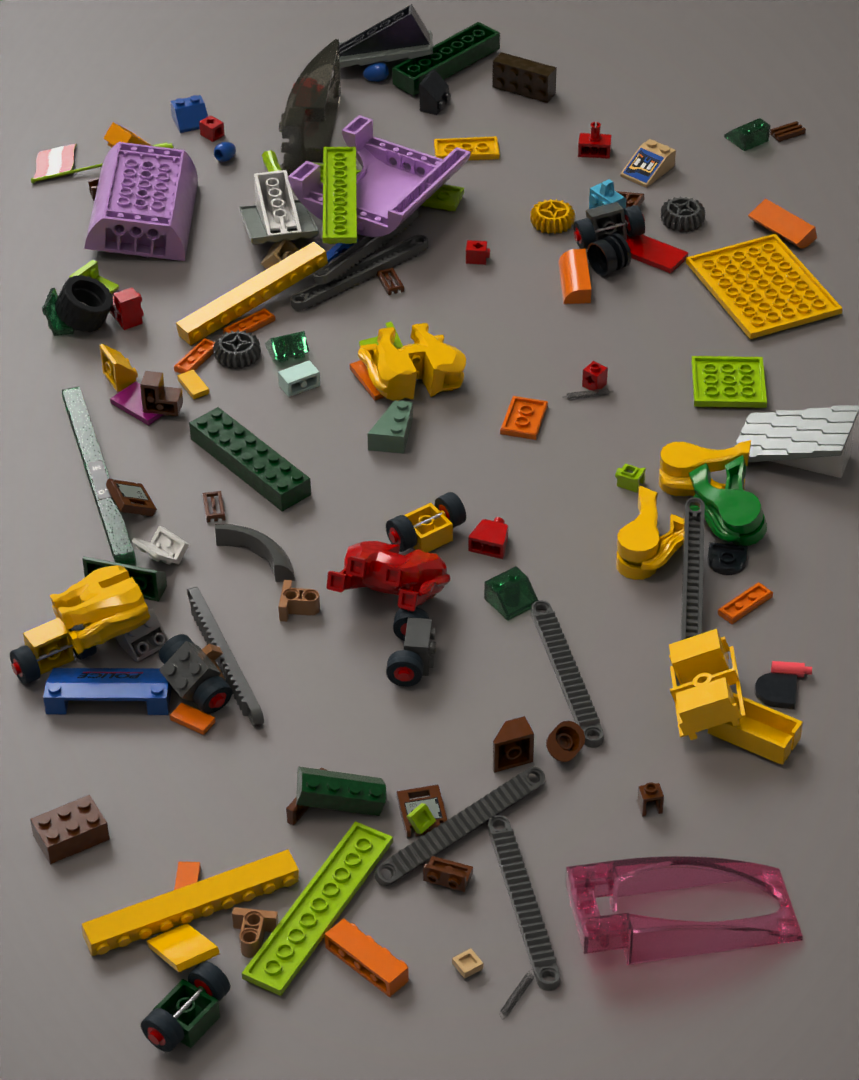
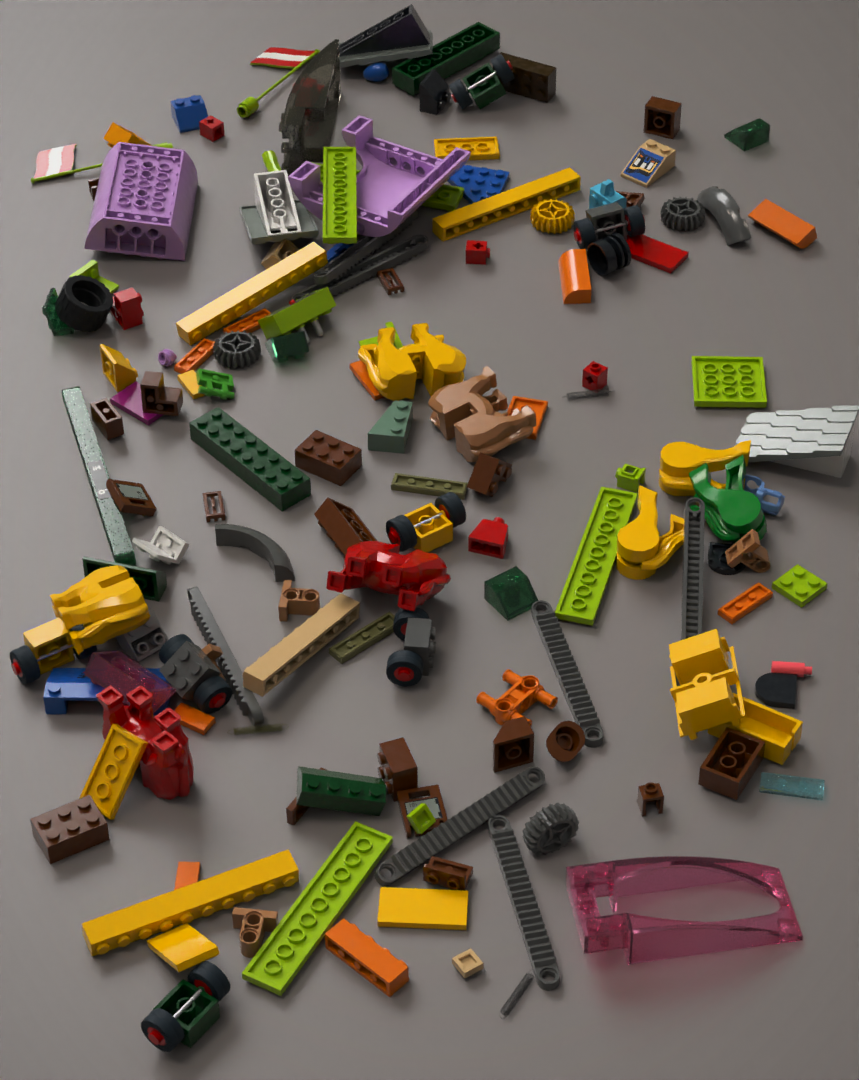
(107, 418): none -> reddish brown brick
(114, 770): none -> yellow tile
(125, 675): none -> clear pink slope
(167, 357): none -> lavender plate
(167, 760): none -> red animal
(210, 379): none -> bright green plate
(224, 151): blue animal -> none
(265, 729): none -> olive piece
(278, 58): none -> flag
(298, 313): none -> lime piece
(299, 378): light aqua brick -> none
(300, 644): none -> tan brick
(328, 457): none -> reddish brown brick
(342, 525): none -> reddish brown slope
(363, 638): none -> olive tile
(397, 767): none -> reddish brown brick
(423, 908): none -> yellow tile
(428, 485): none -> olive tile
(475, 419): none -> medium nougat animal
(479, 182): none -> blue wing
(483, 84): none -> brick
(488, 473): none -> reddish brown brick
(505, 204): none -> yellow brick
(517, 699): none -> orange piece
(550, 829): none -> dark grey gear
(594, 144): red brick -> none
(595, 557): none -> lime plate
(662, 117): none -> reddish brown brick
(727, 214): none -> dark grey brick
(731, 763): none -> reddish brown brick
(749, 552): none -> medium nougat tile
(760, 492): none -> medium blue piece
(763, 286): yellow plate -> none
(787, 131): reddish brown tile -> none
(792, 786): none -> clear light blue tile
(799, 585): none -> lime plate

